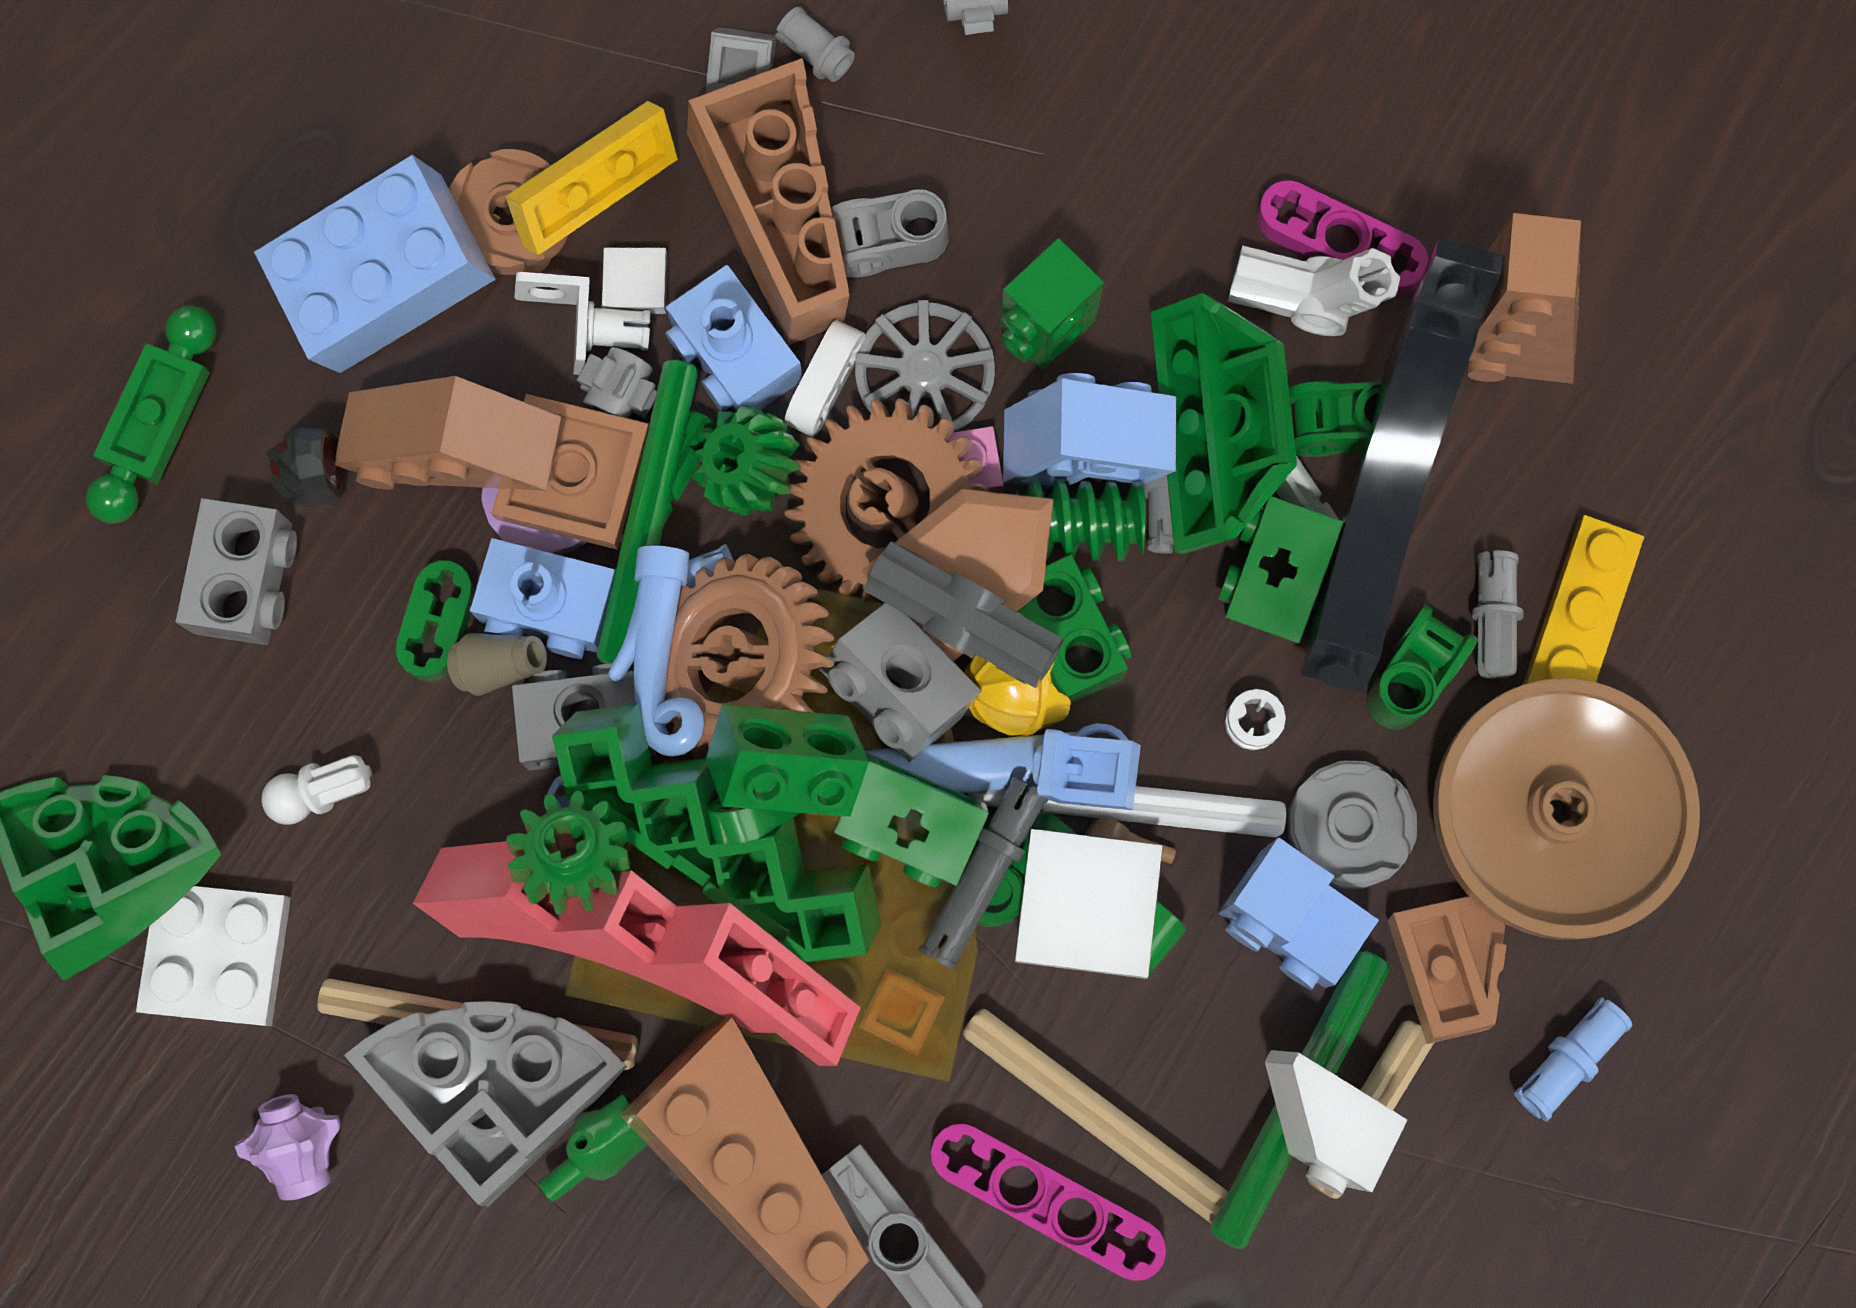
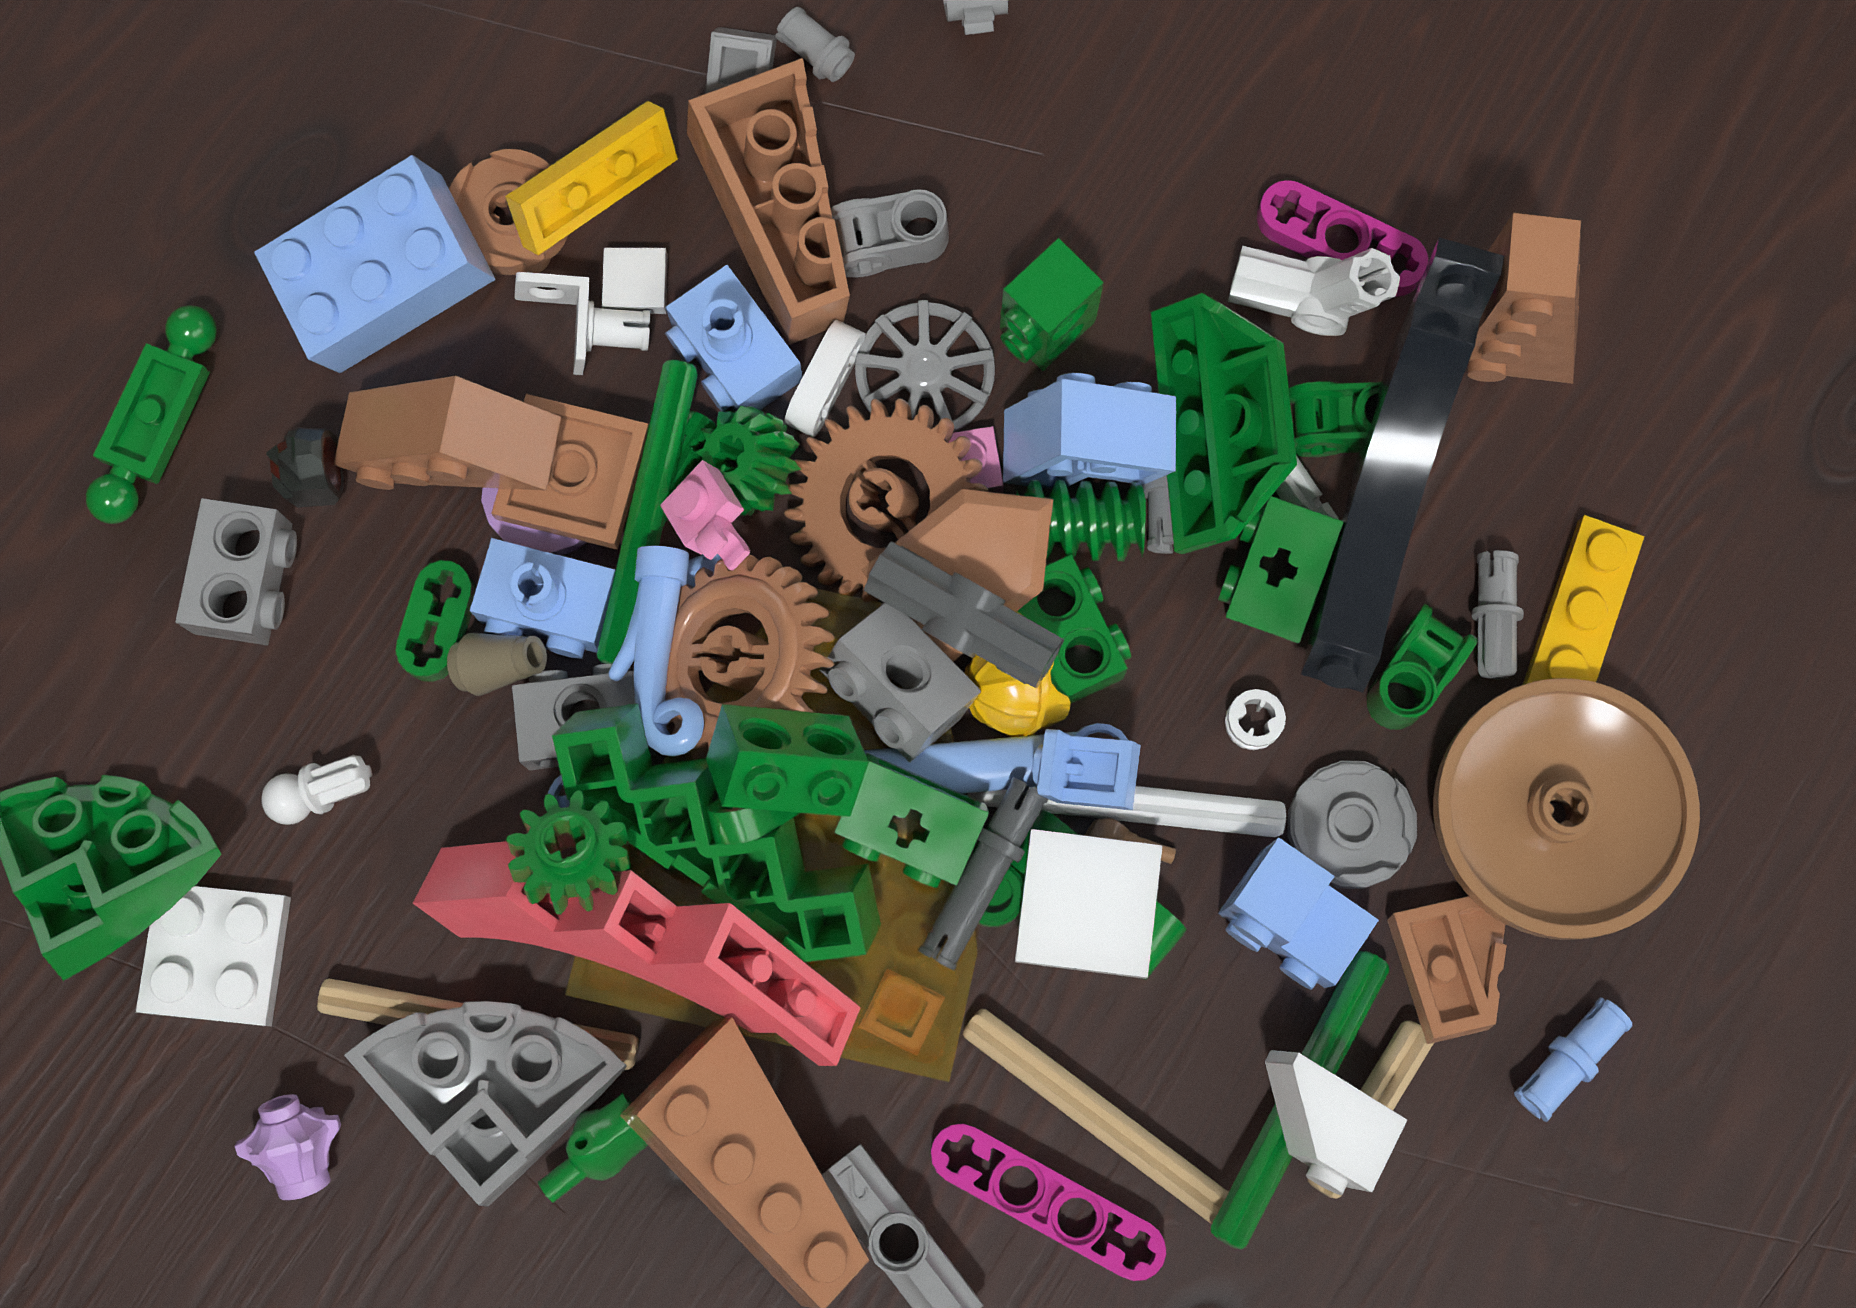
(617, 384): light grey gear -> none
(704, 513): none -> bright pink plate

